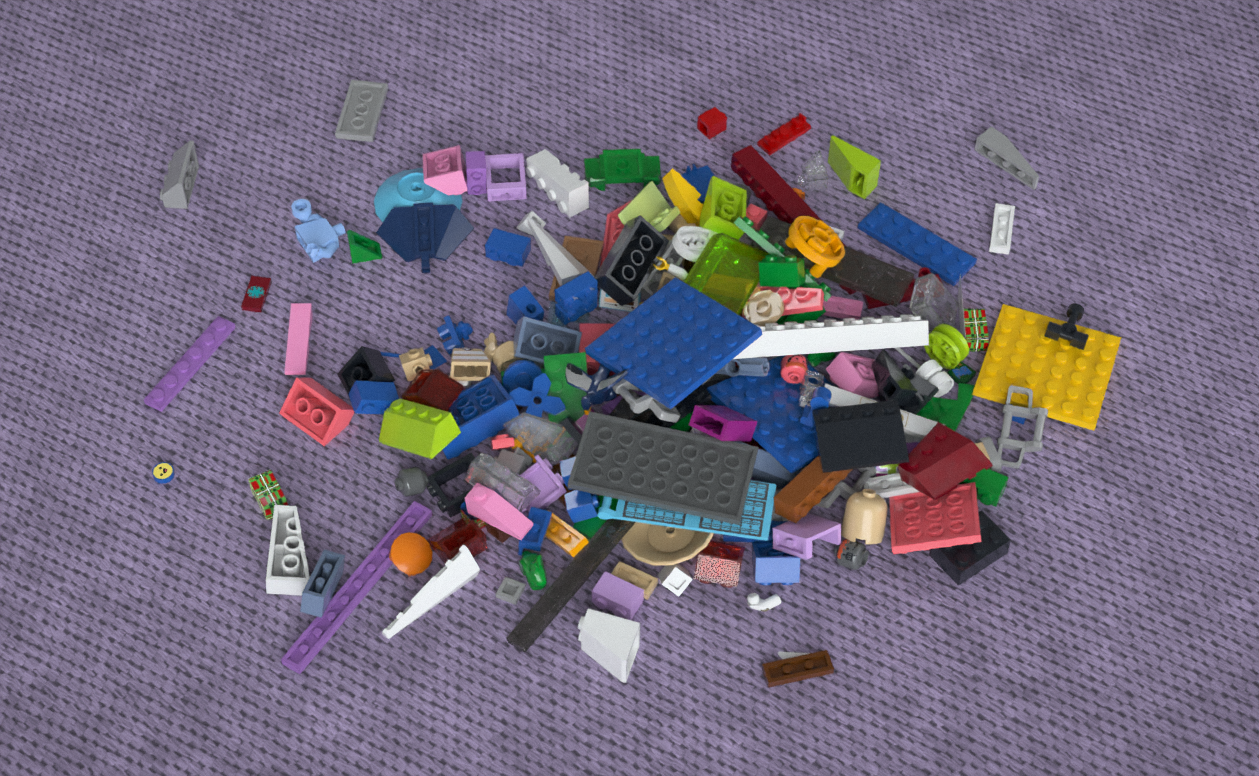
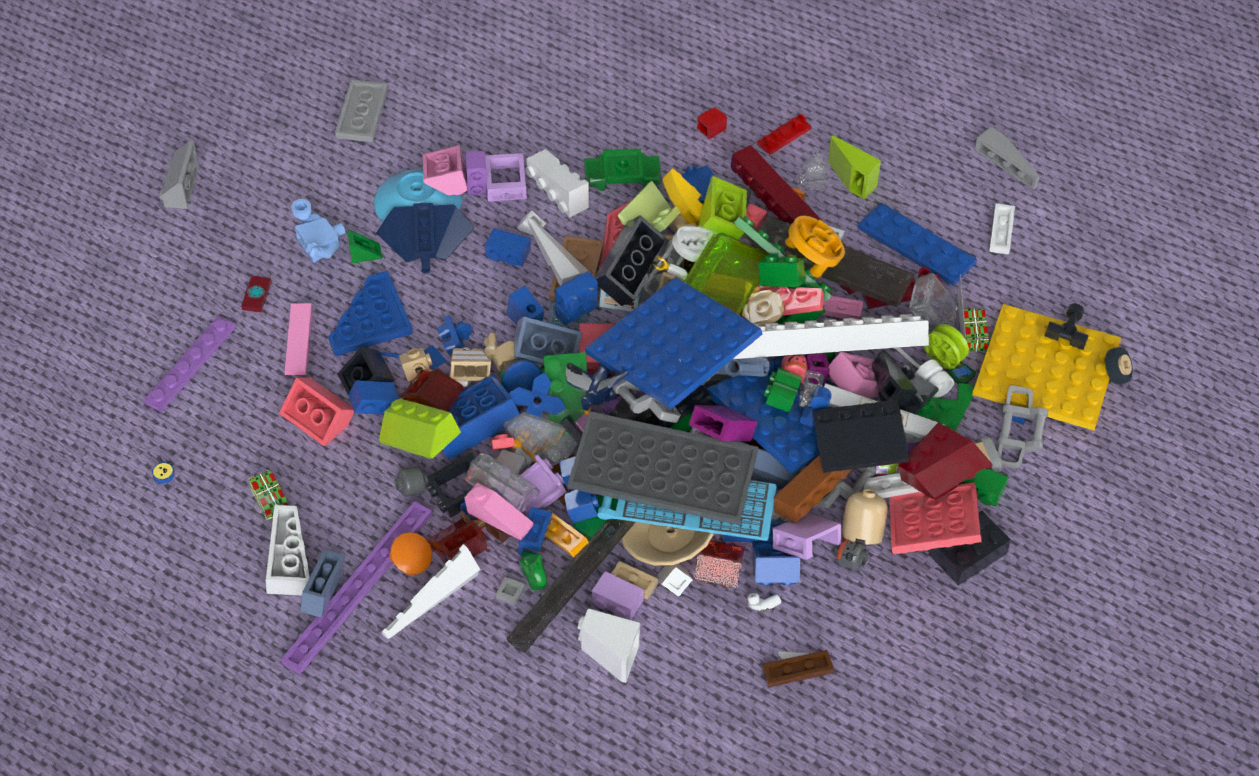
(372, 318): none -> blue plate
(782, 389): none -> green brick
(822, 367): none -> magenta brick
(1119, 365): none -> black wheel

